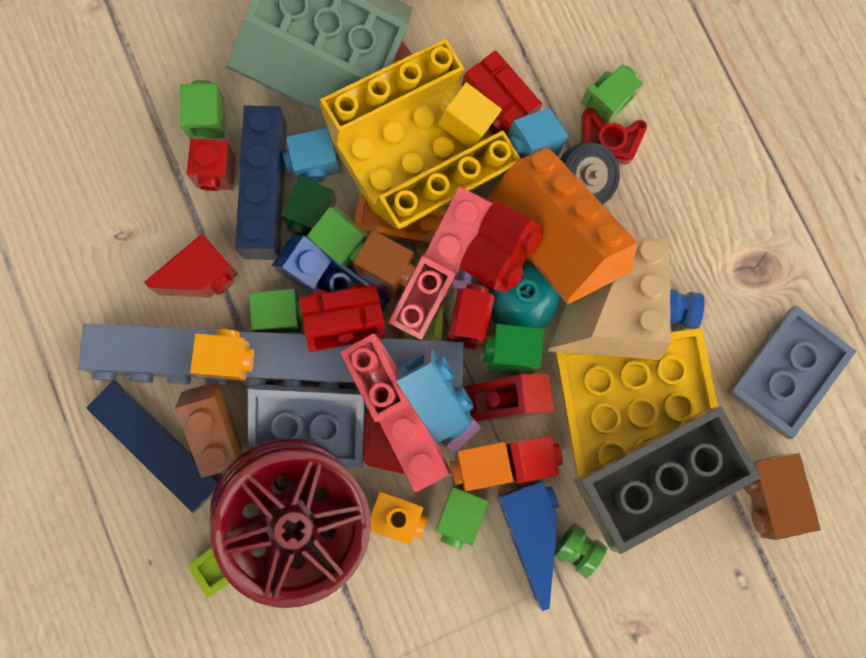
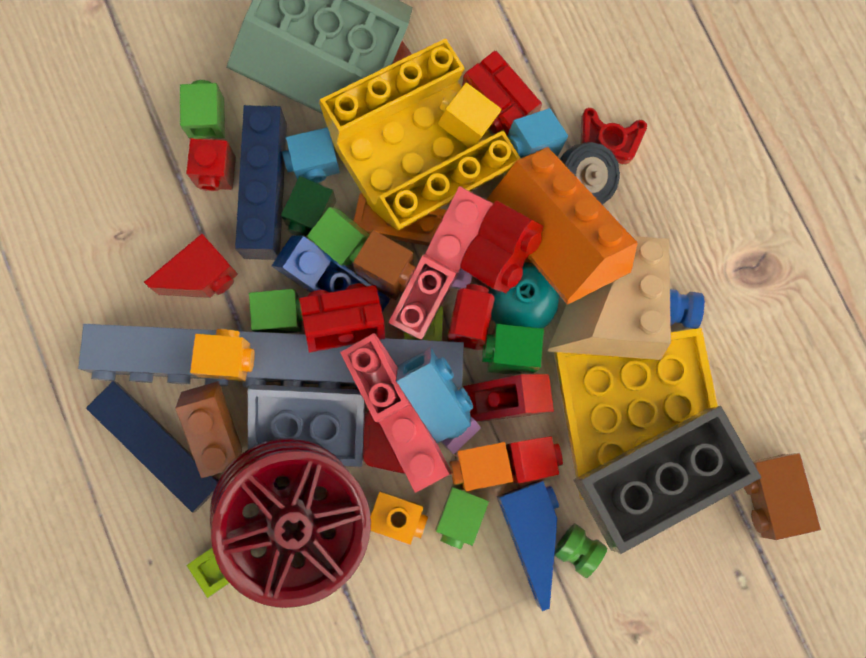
(612, 92): bright green brick -> none
(792, 372): sand blue plate -> none

